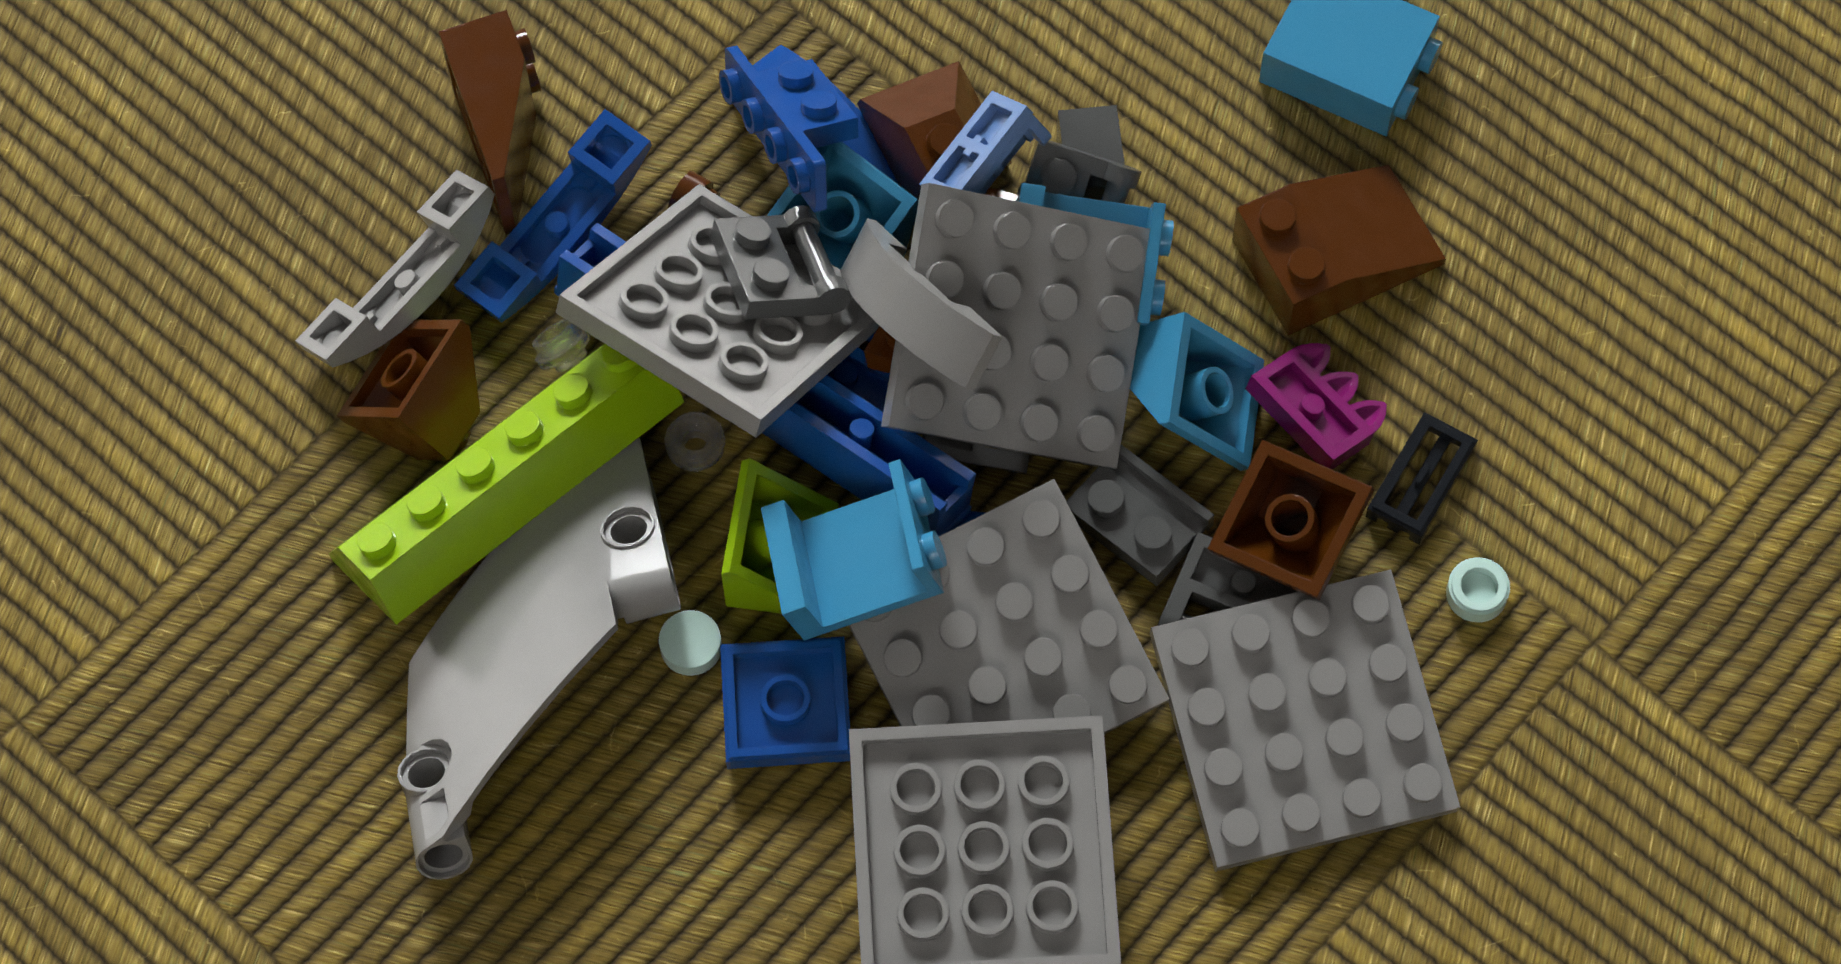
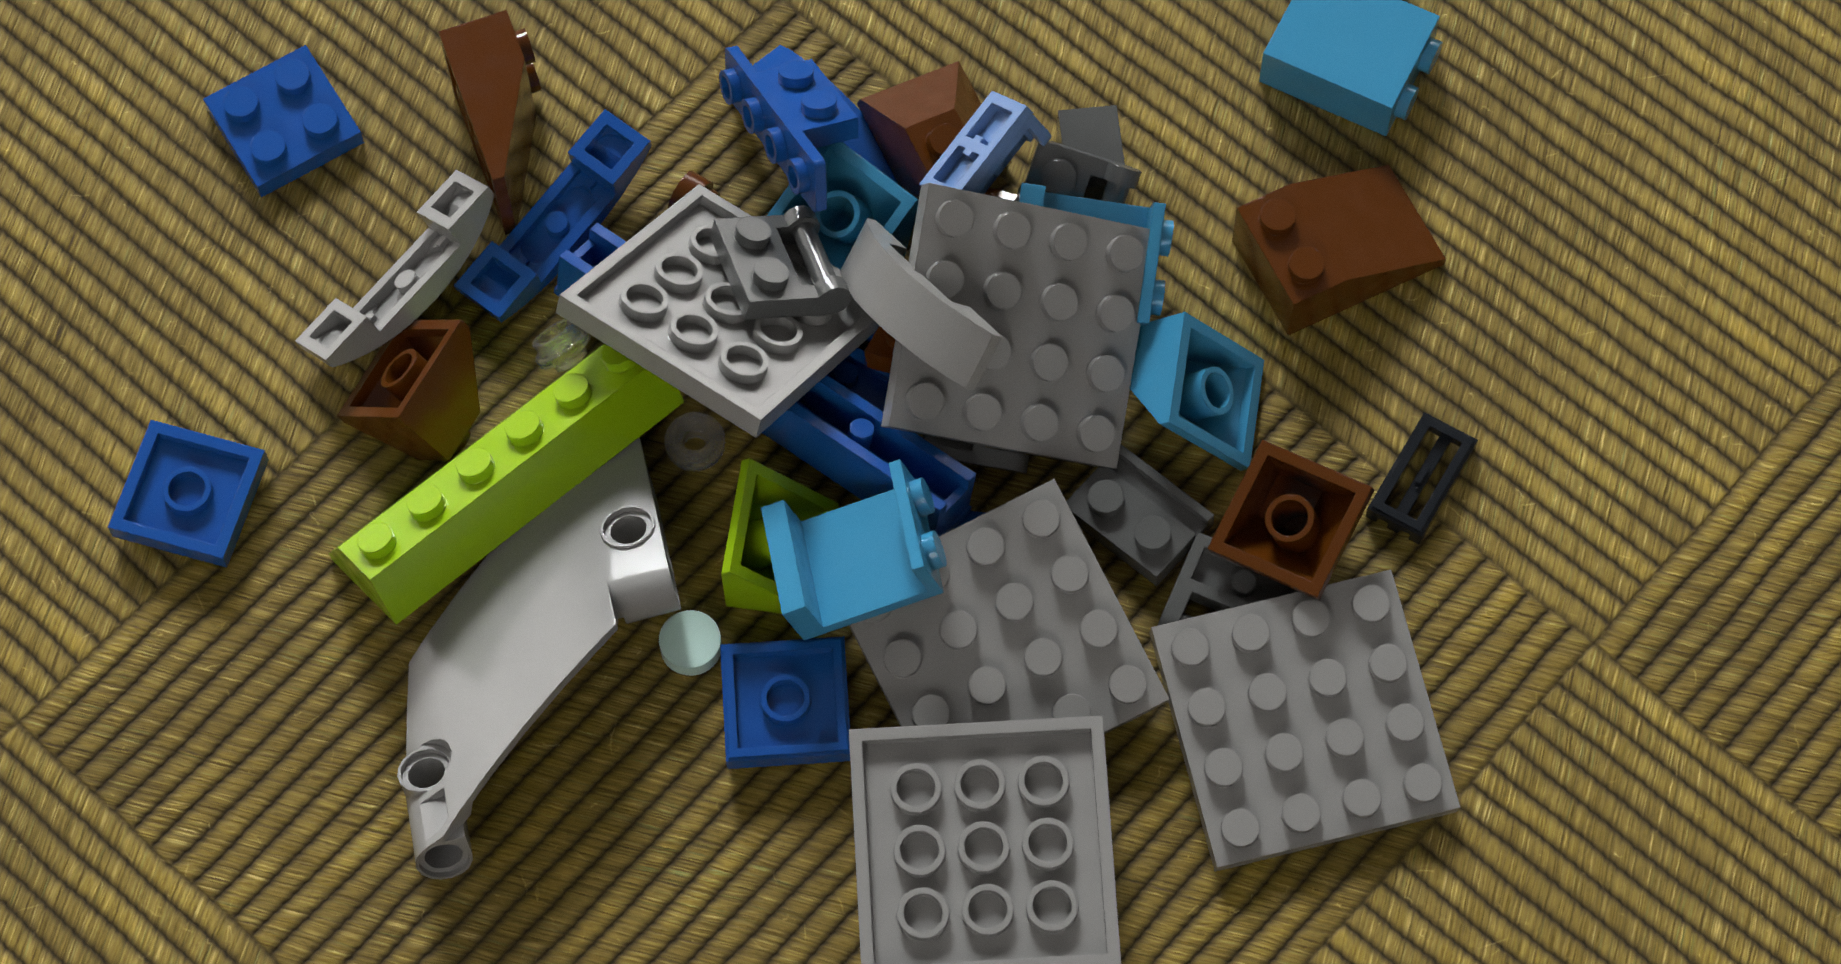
(188, 493): none -> blue plate
(283, 121): none -> blue plate
(1316, 406): magenta plate -> none
(1477, 589): light aqua tile -> none

